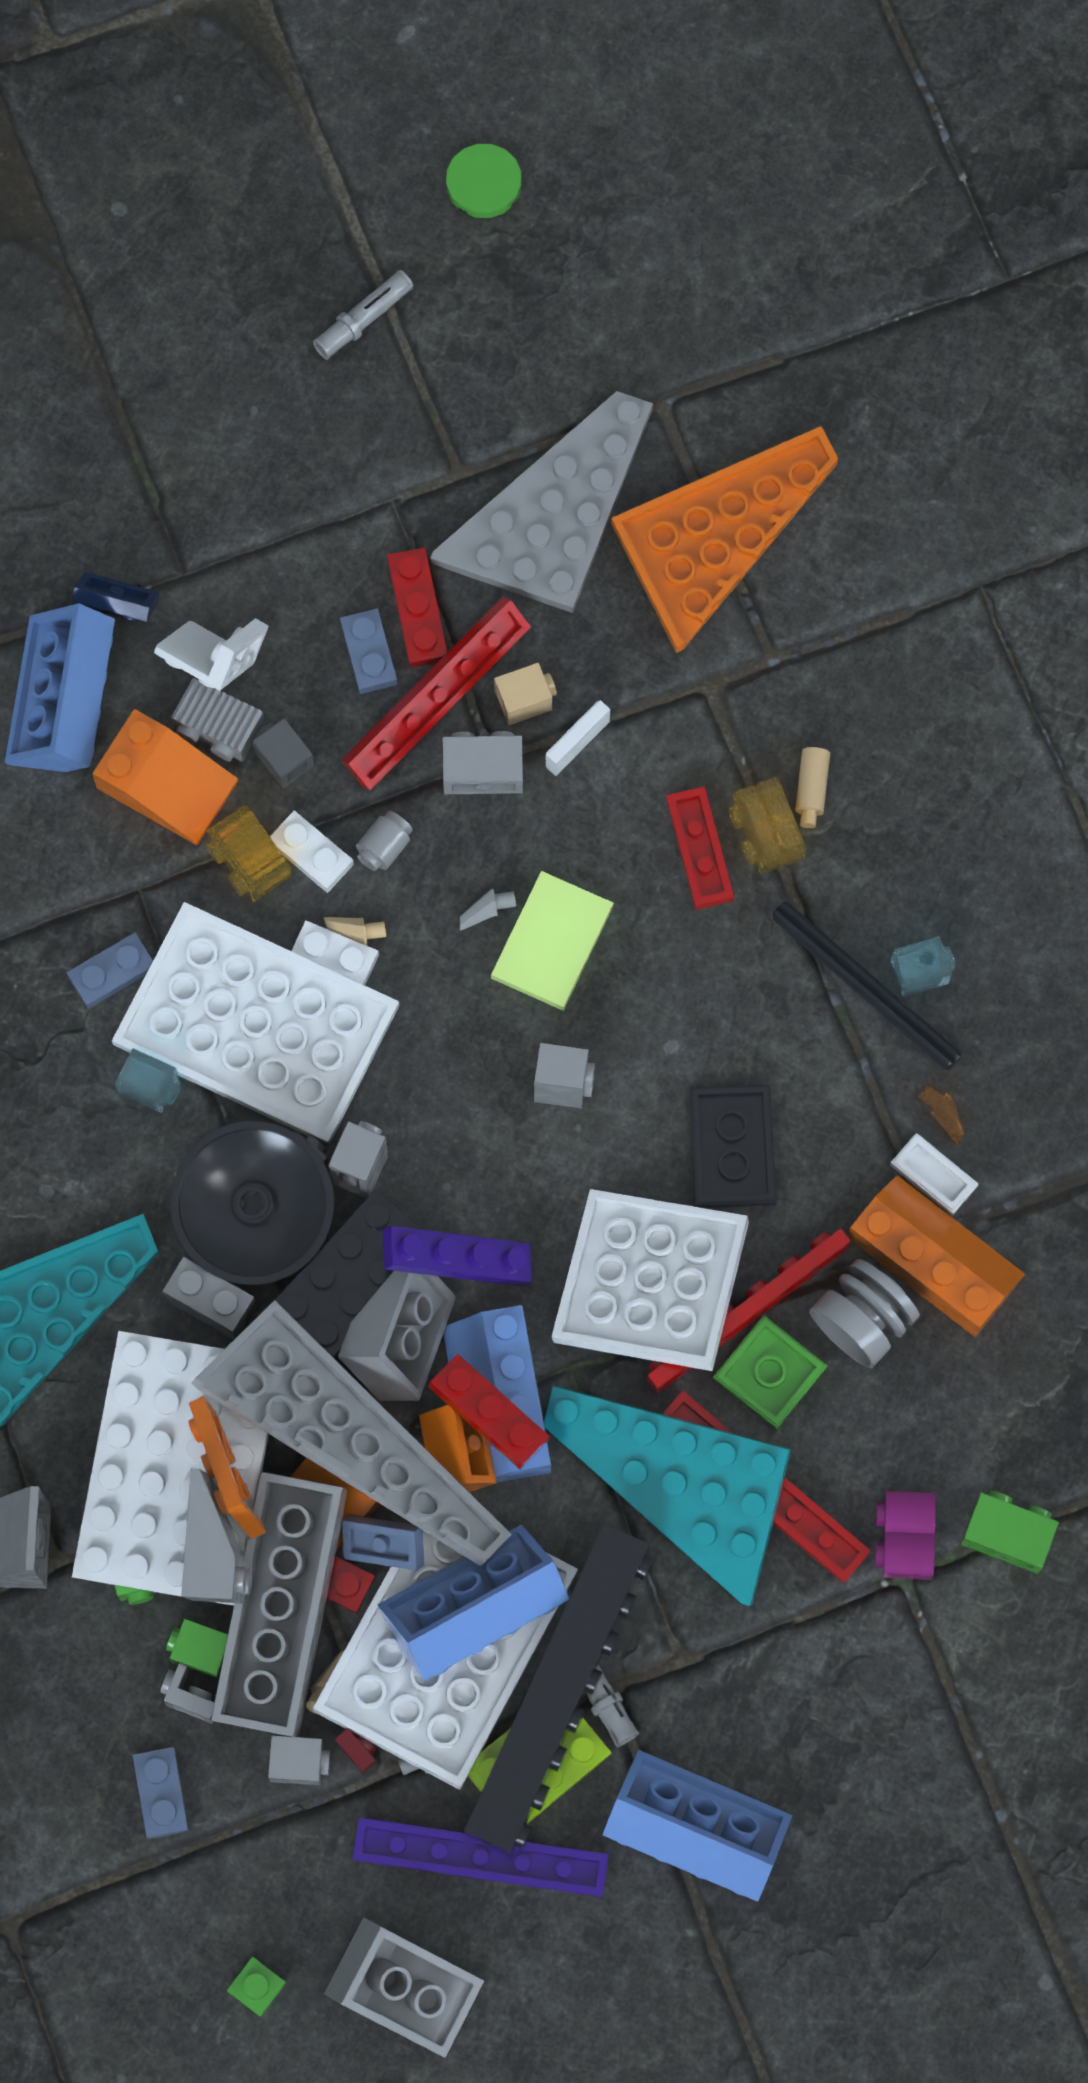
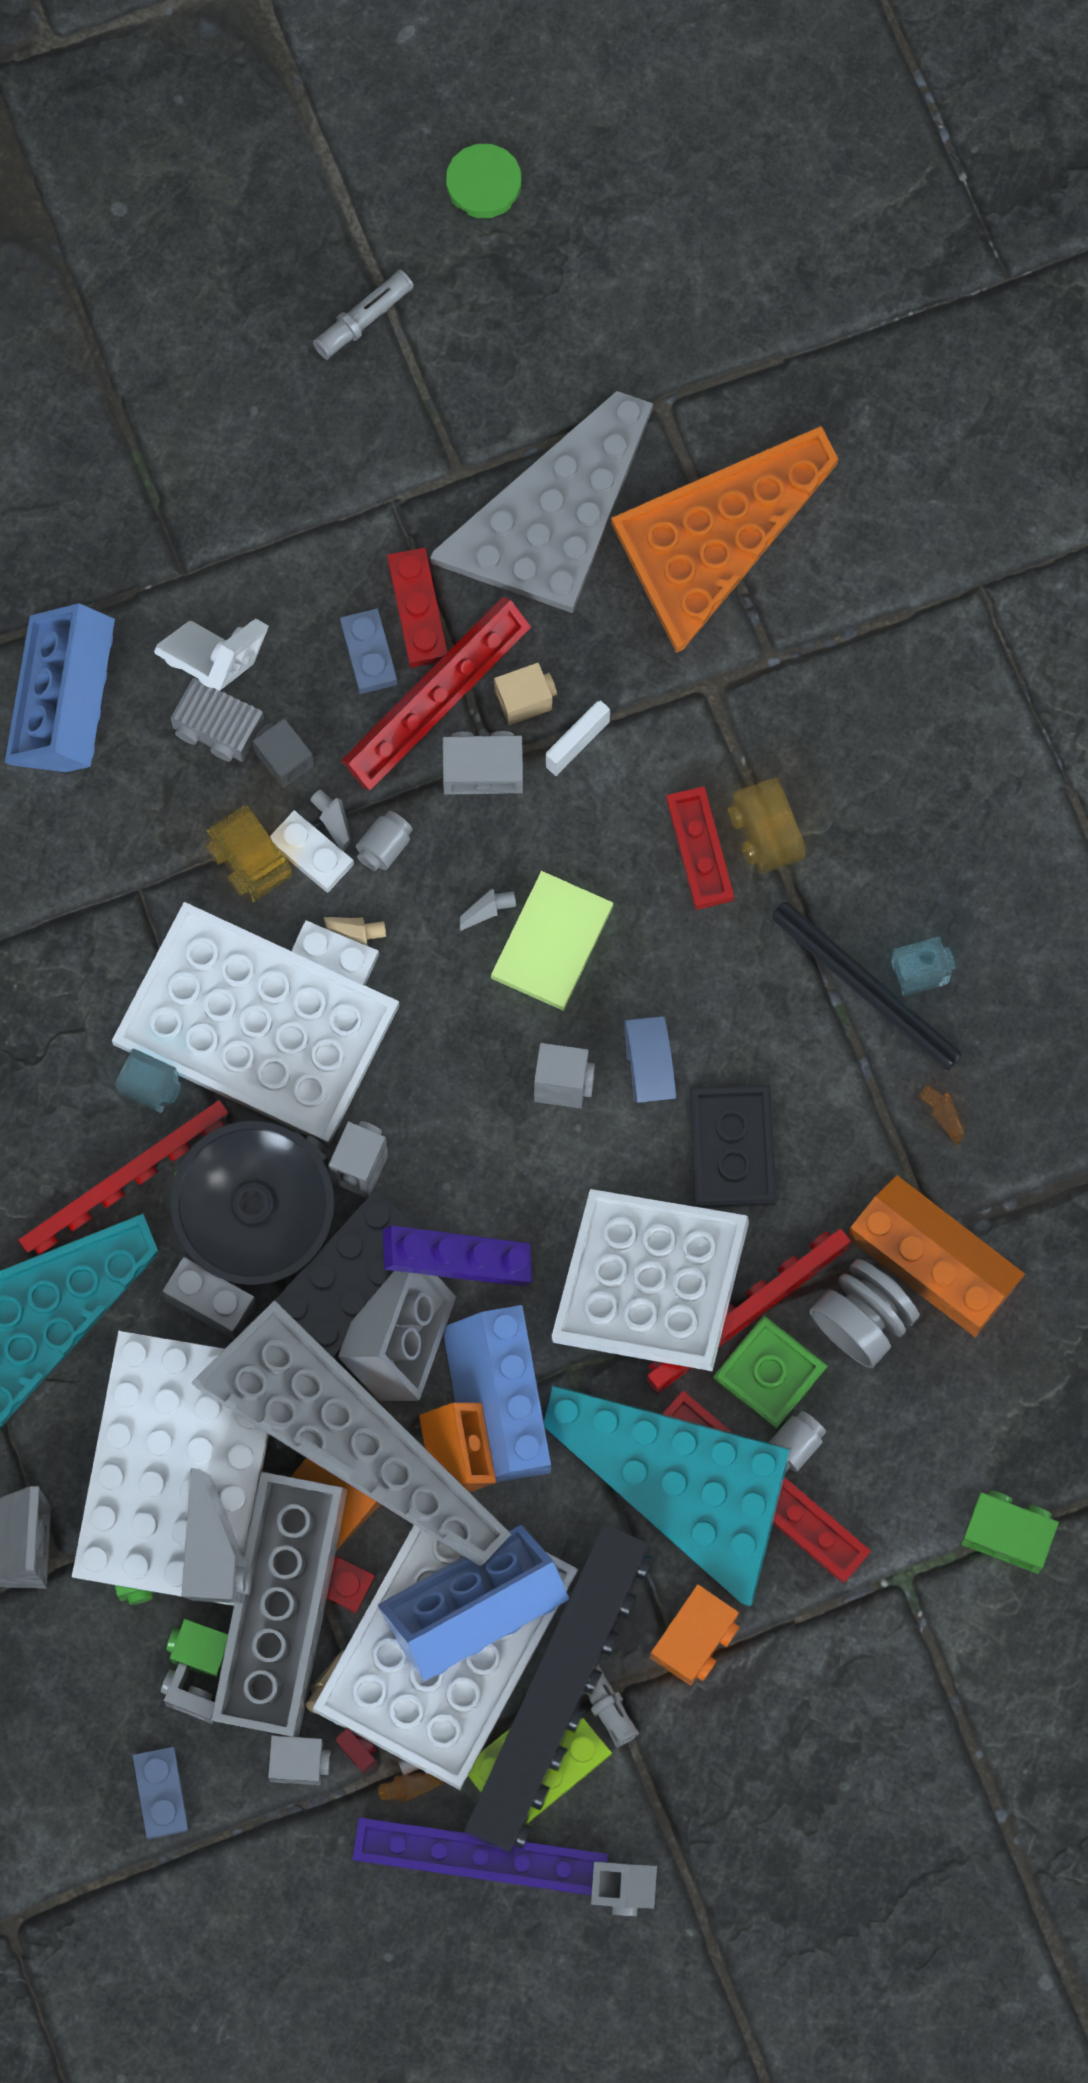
(110, 970): sand blue plate -> none
(110, 1189): none -> red plate
(115, 596): dark blue plate -> none
(164, 777): orange slope -> none
(216, 1461): orange wing -> none
(256, 1986): bright green plate -> none
(333, 818): none -> light grey bar
(382, 1542): sand blue plate -> none
(404, 1987): light grey slope -> none
(408, 1786): none -> clear orange bar
(488, 1411): red plate -> none
(624, 1887): none -> light grey brick
(650, 1059): none -> sand blue slope
(695, 1636): none -> orange brick
(697, 1825): medium blue slope -> none
(801, 1435): none -> light grey brick
(812, 785): tan cylinder -> none
(907, 1535): magenta brick -> none
(934, 1174): white tile -> none

